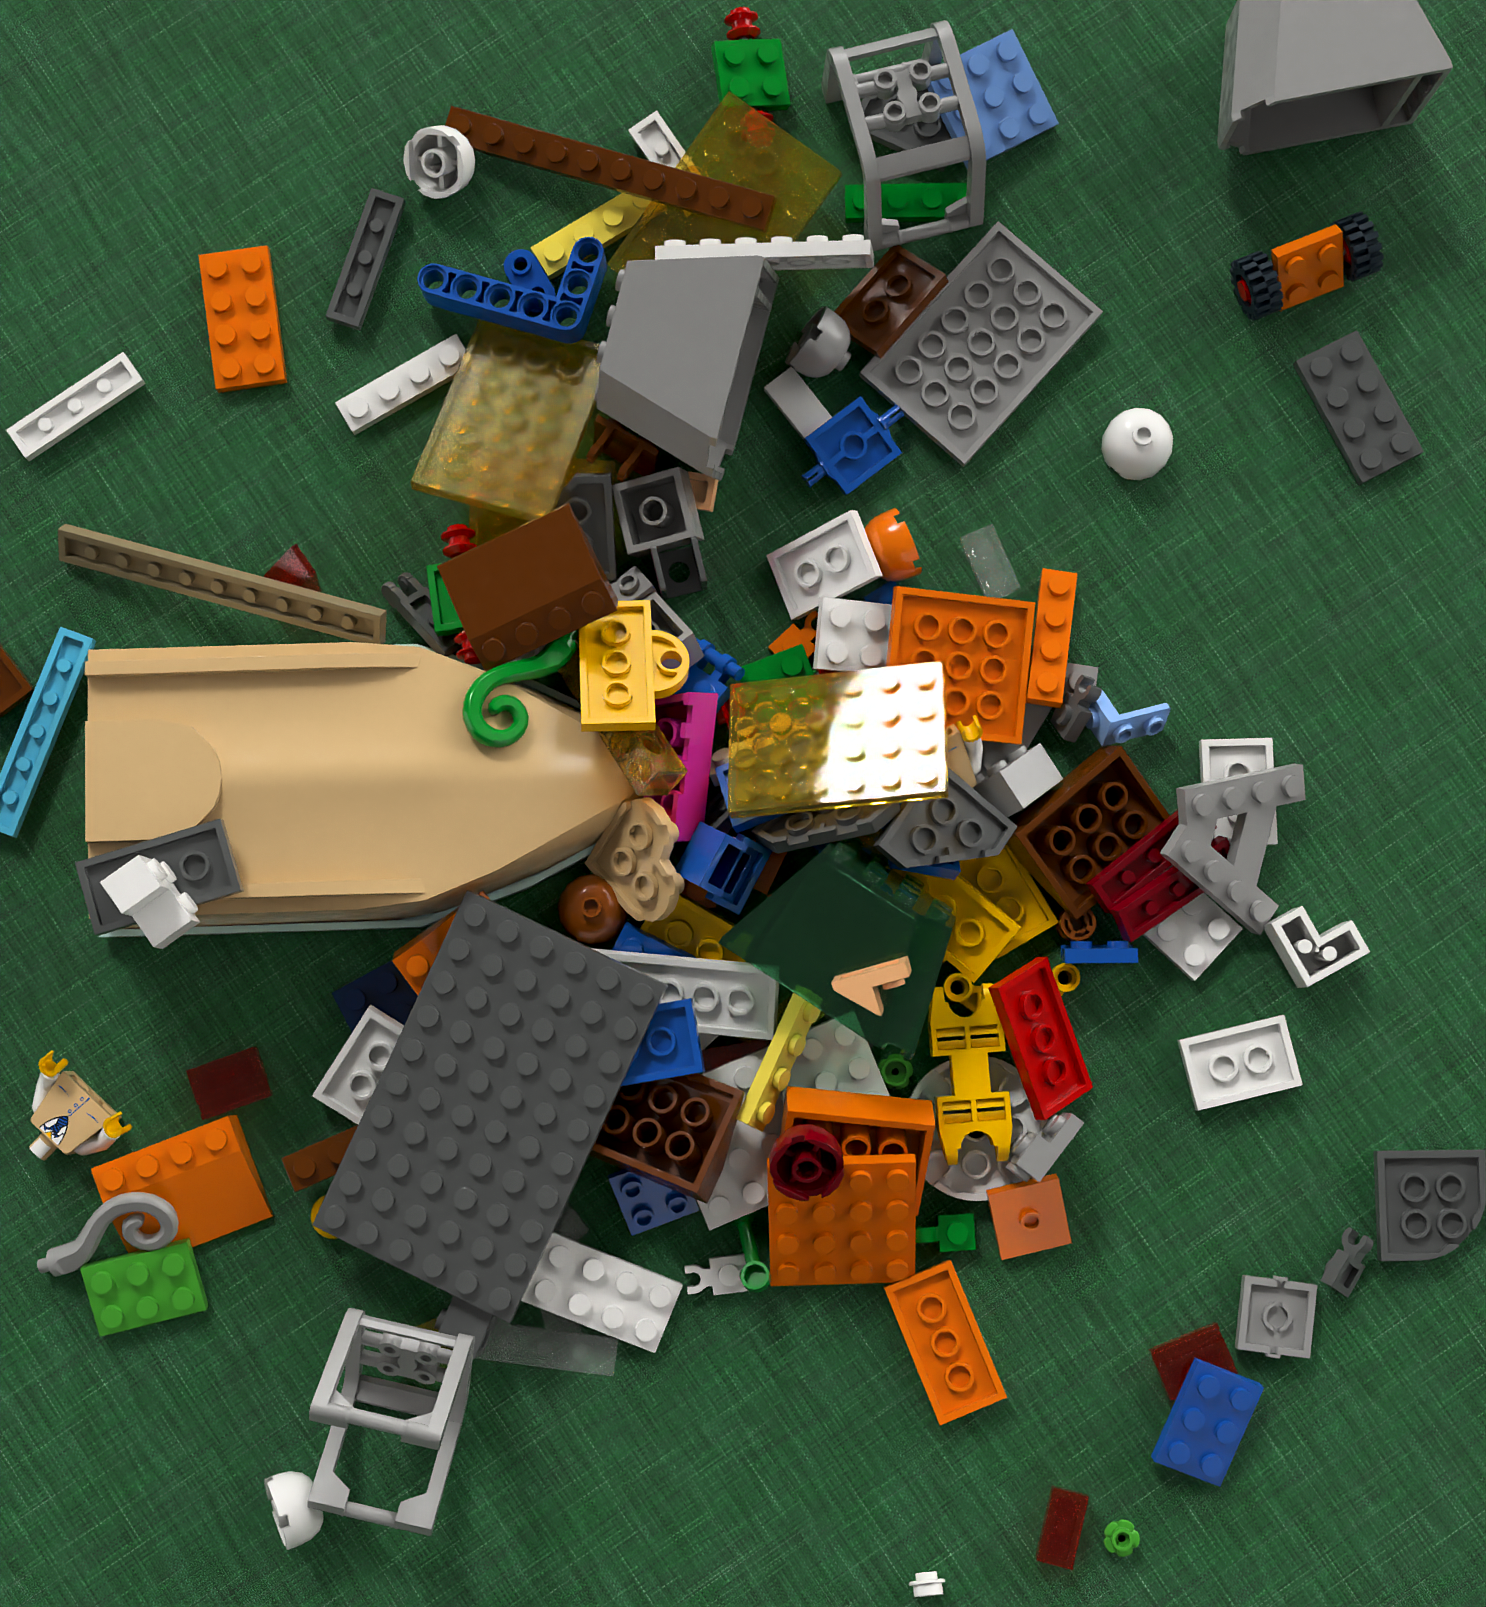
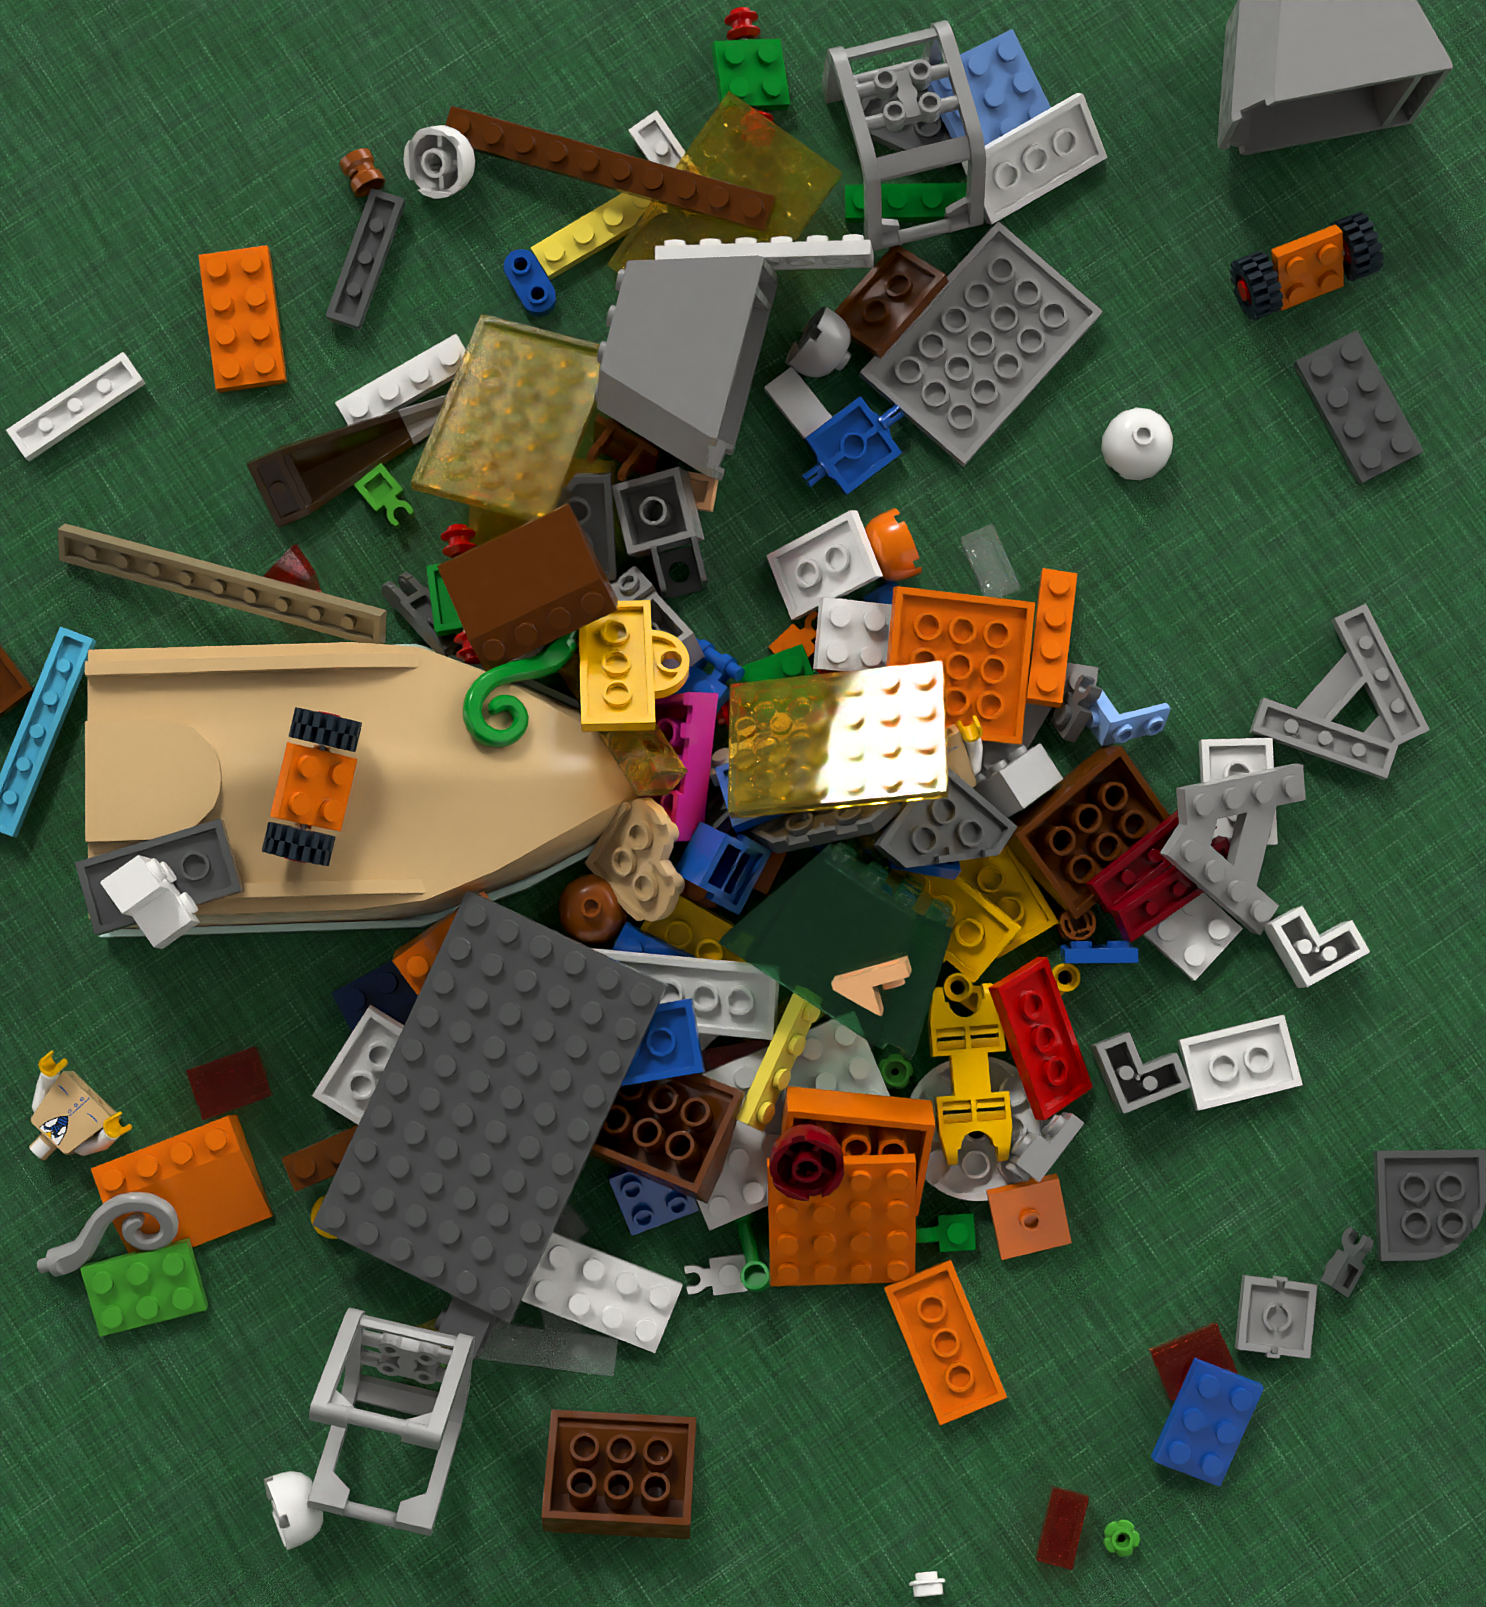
(312, 787): none -> plate
(320, 467): none -> dark brown plate
(361, 171): none -> dark orange wheel
(383, 492): none -> bright green plate
(521, 299): blue beam -> none
(619, 1474): none -> reddish brown slope
(1039, 157): none -> white plate
(1136, 1083): none -> light grey brick
(1311, 724): none -> light grey plate

